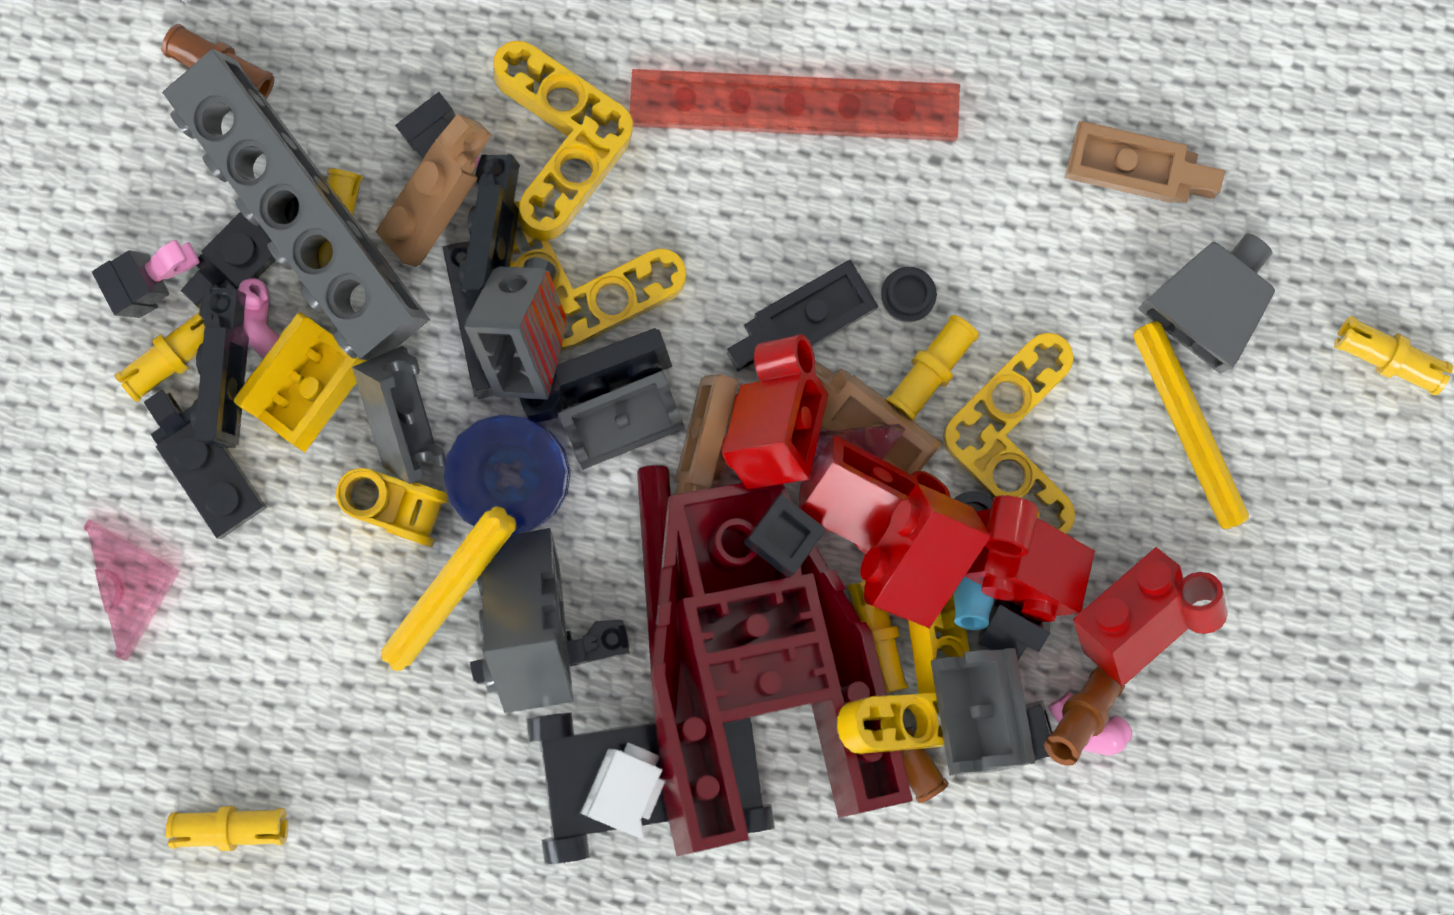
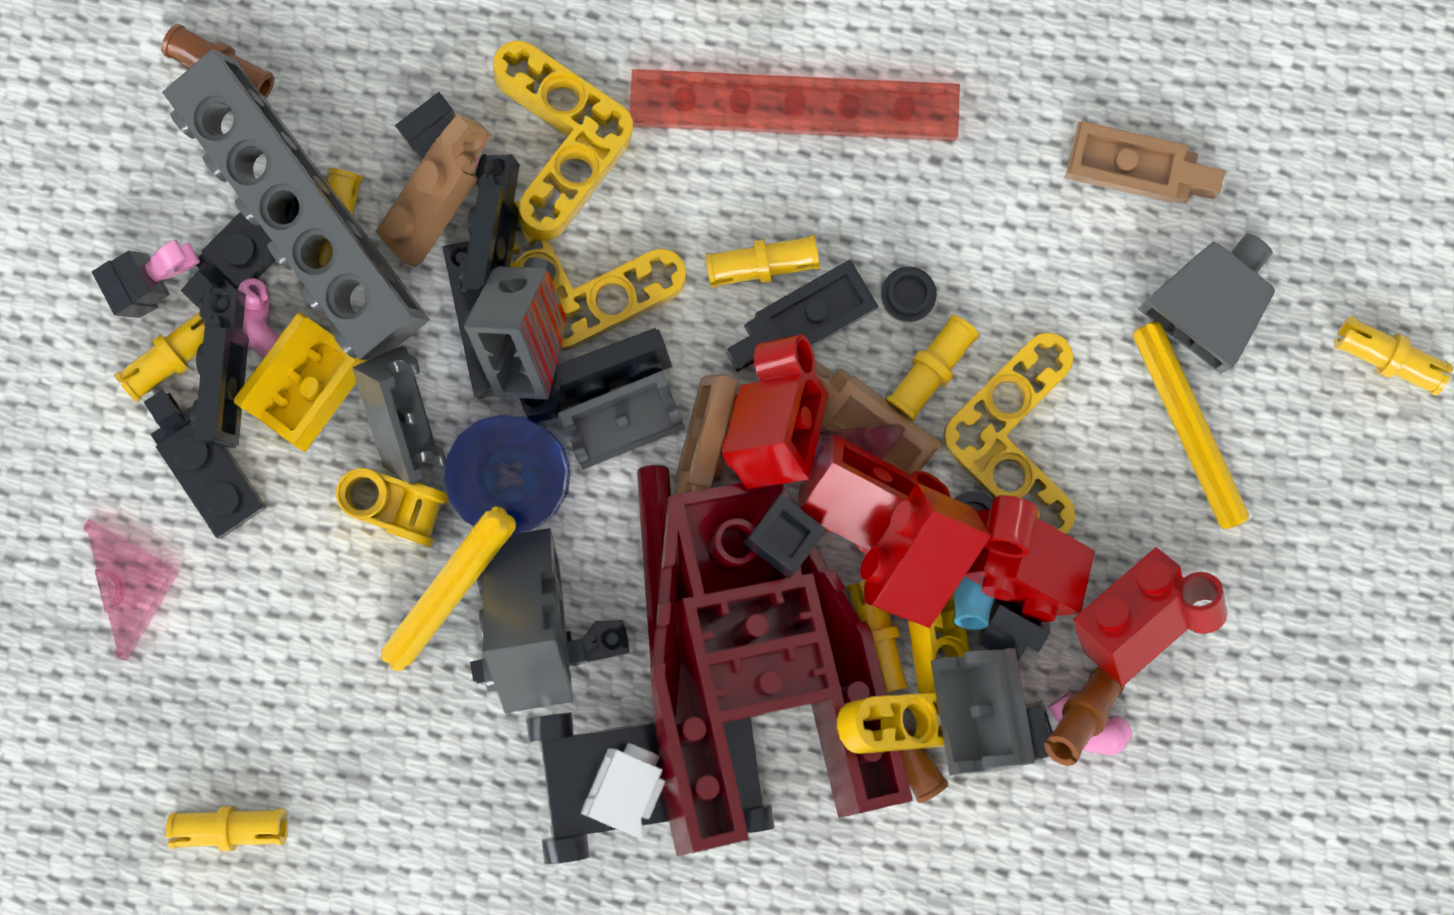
(762, 261): none -> yellow pin

